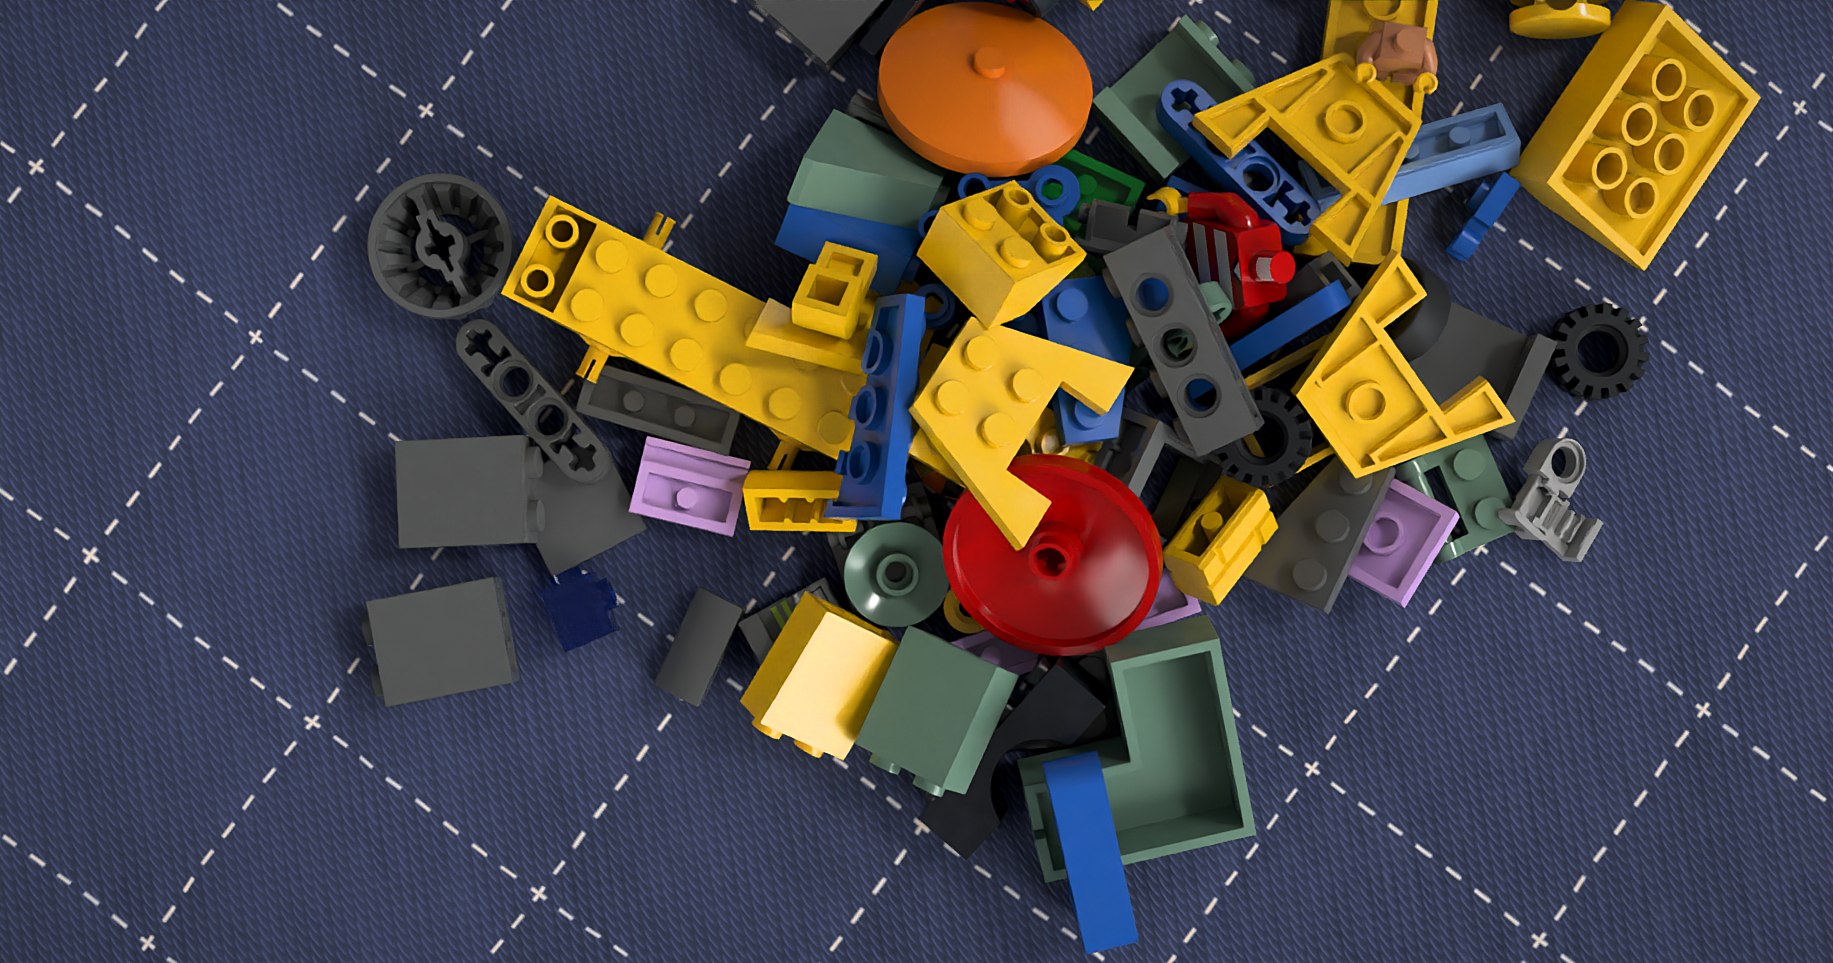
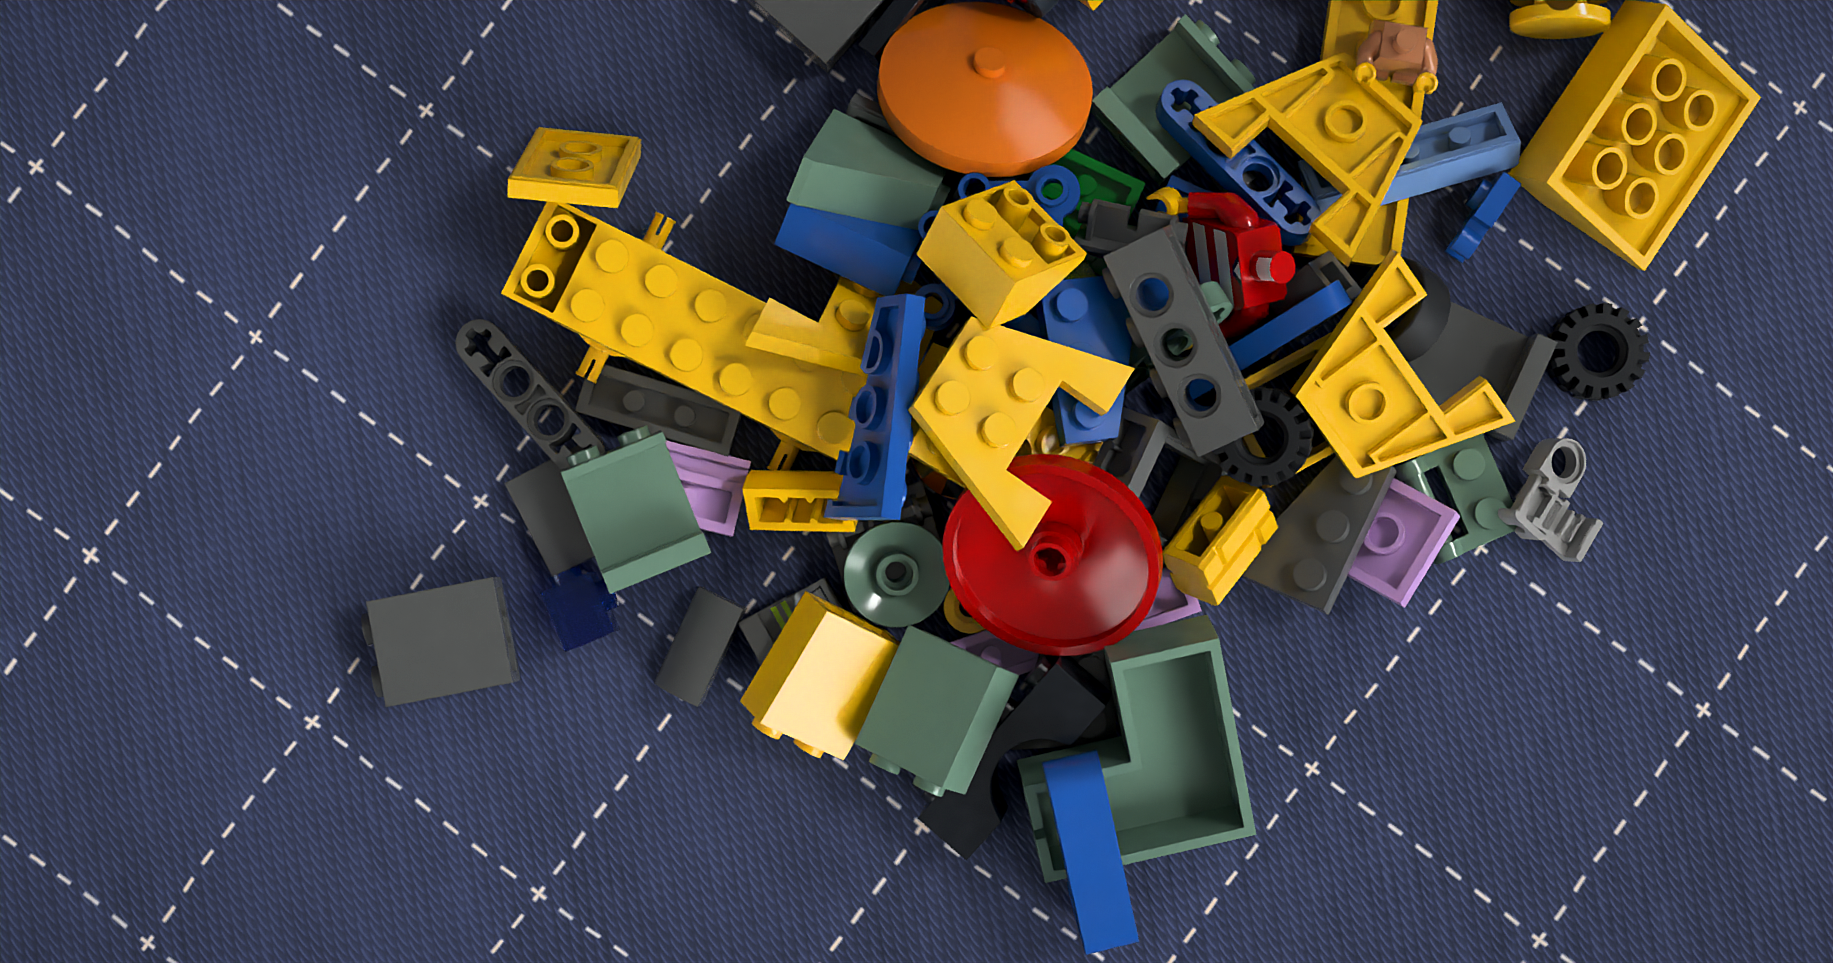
(419, 206): dark grey gear -> none
(468, 491): dark grey brick -> none
(575, 167): none -> yellow tile
(633, 508): none -> sand green panel
(834, 290): yellow brick -> none

